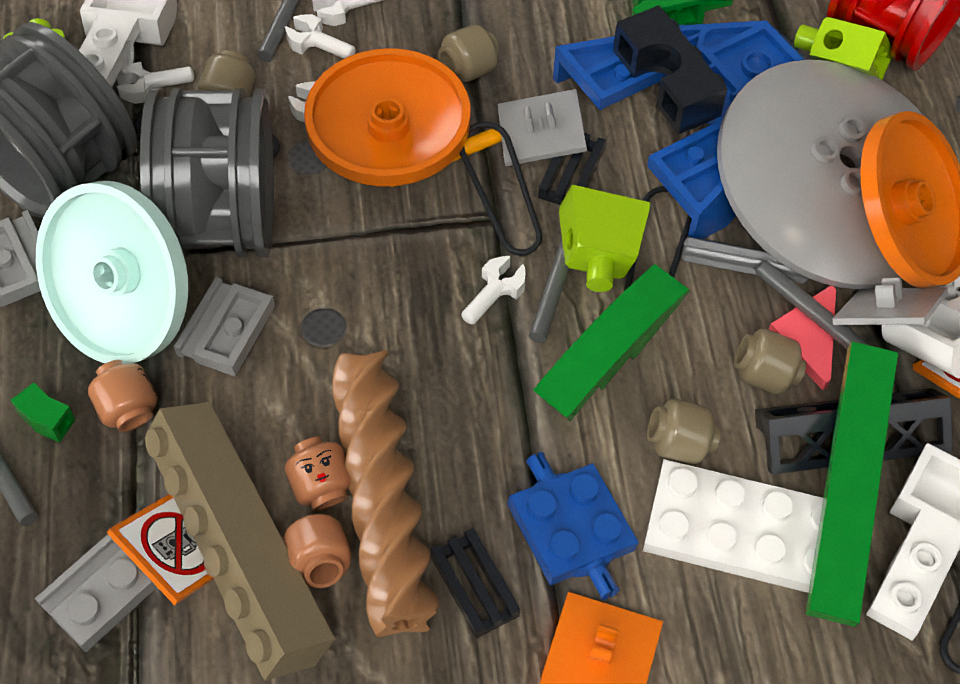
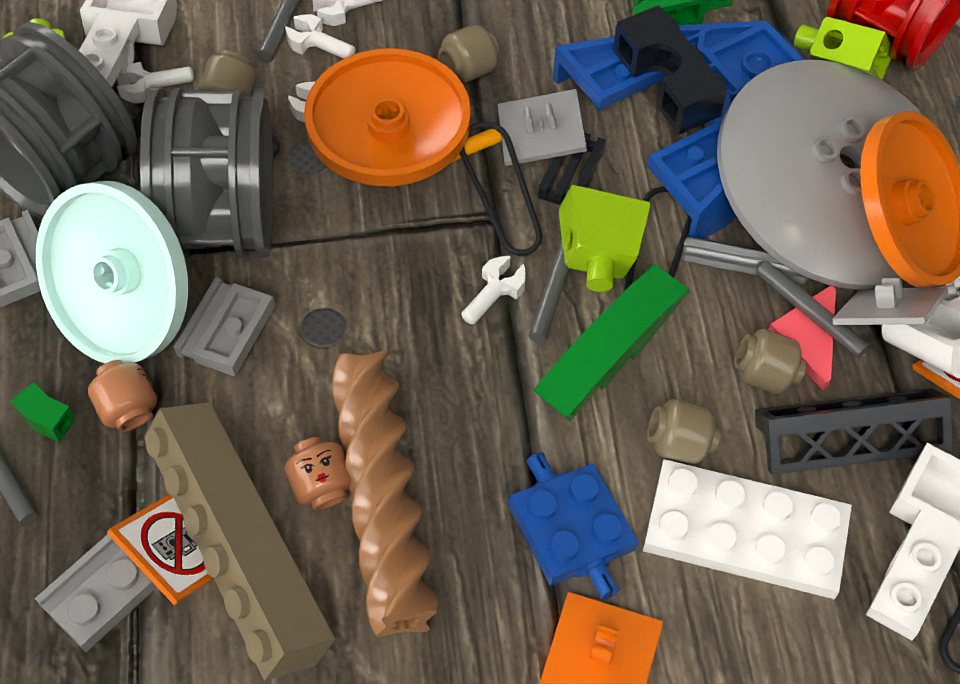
(318, 549): nougat head -> none
(456, 547): black tile -> none
(852, 485): green tile -> none

